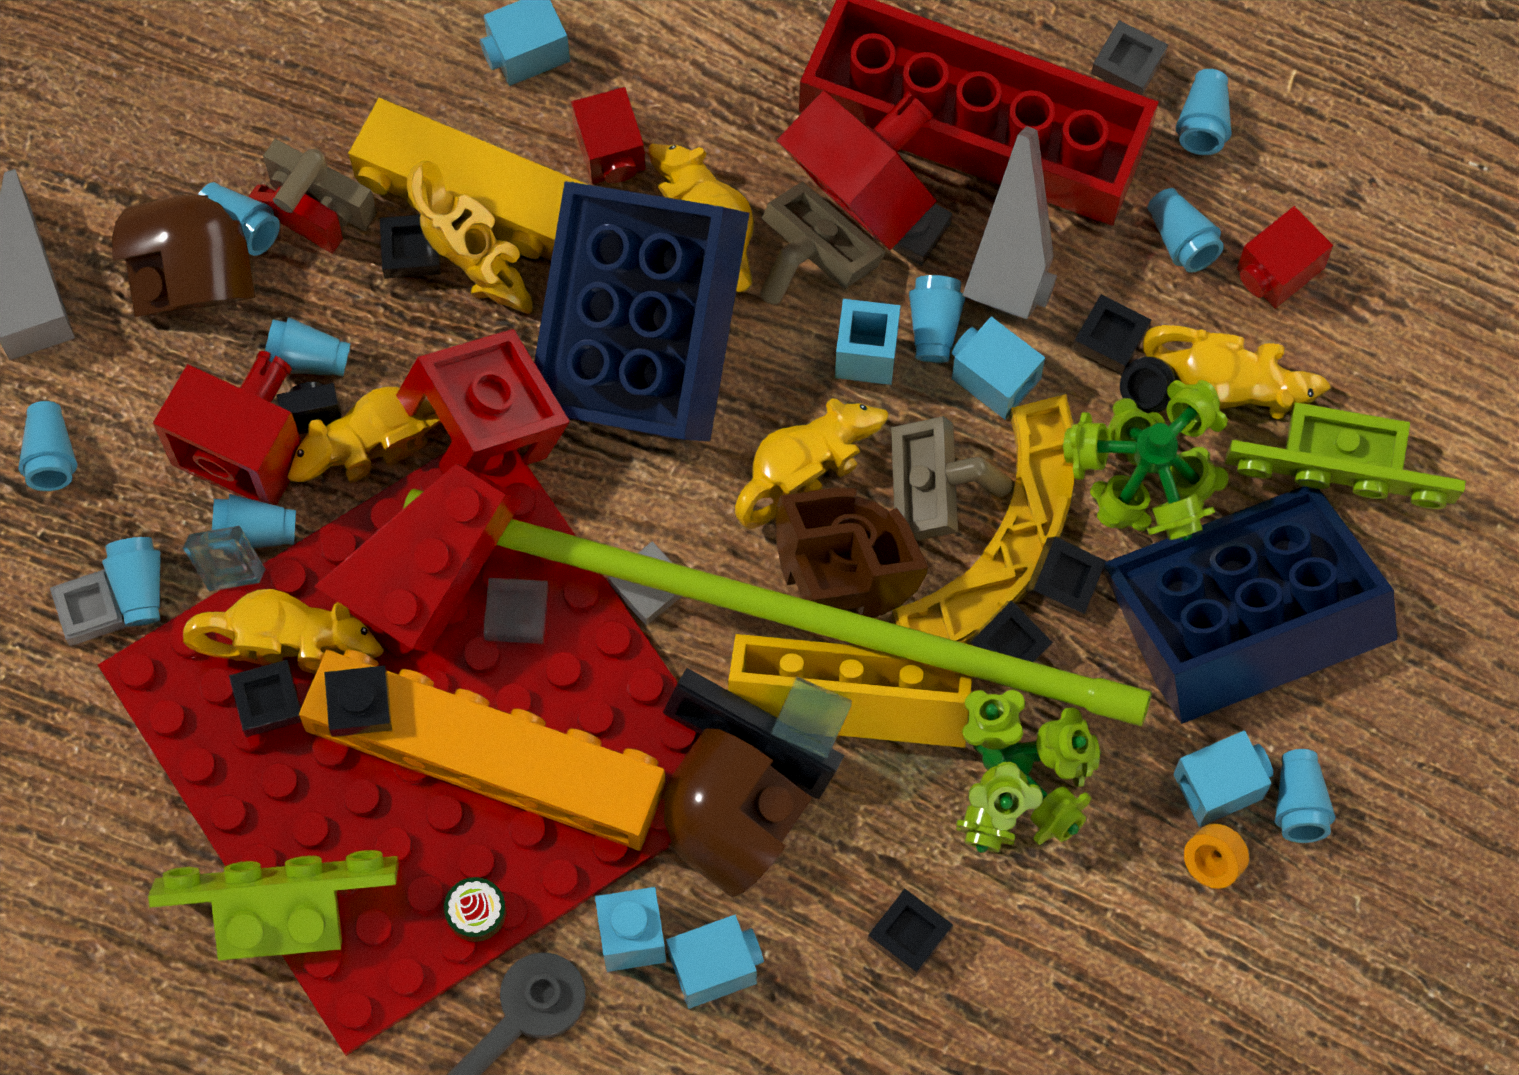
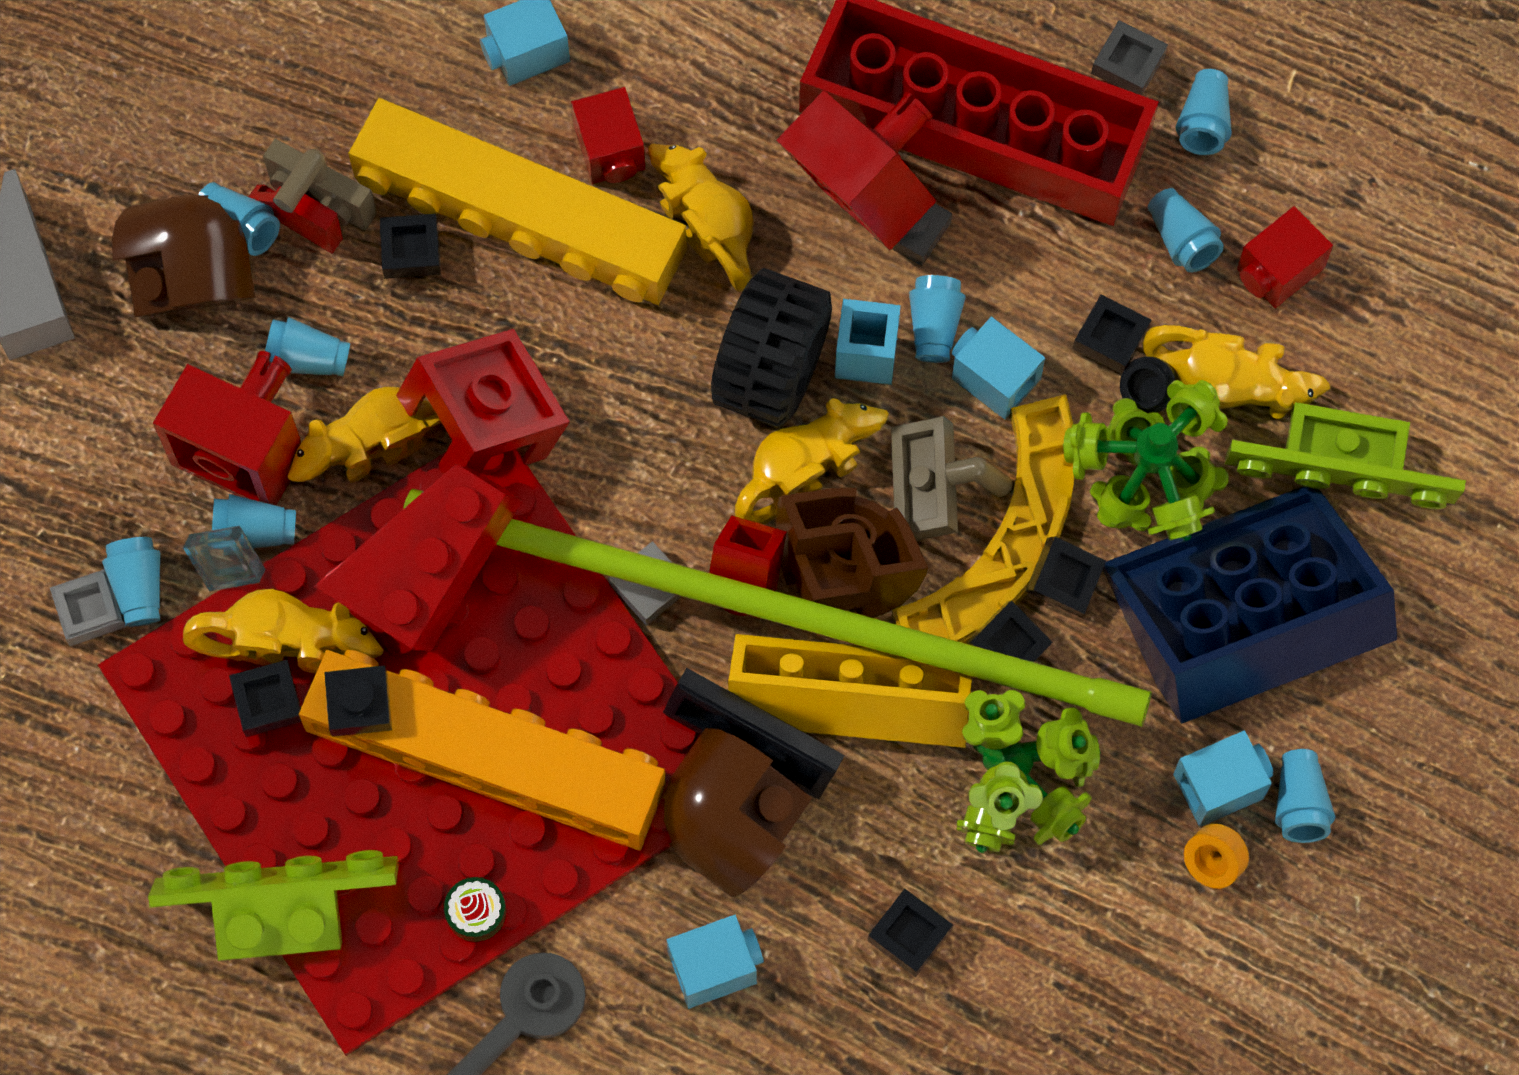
(46, 448): medium azure cone -> none
(311, 402): black plate -> none
(463, 234): yellow animal -> none
(516, 610): clear light blue tile -> none
(630, 929): medium azure brick -> none
(640, 309): dark blue slope -> none
(748, 554): none -> red brick
(771, 347): none -> black tyre
(811, 717): clear light blue tile -> none
(816, 234): dark tan plate -> none
(1017, 240): light grey slope -> none

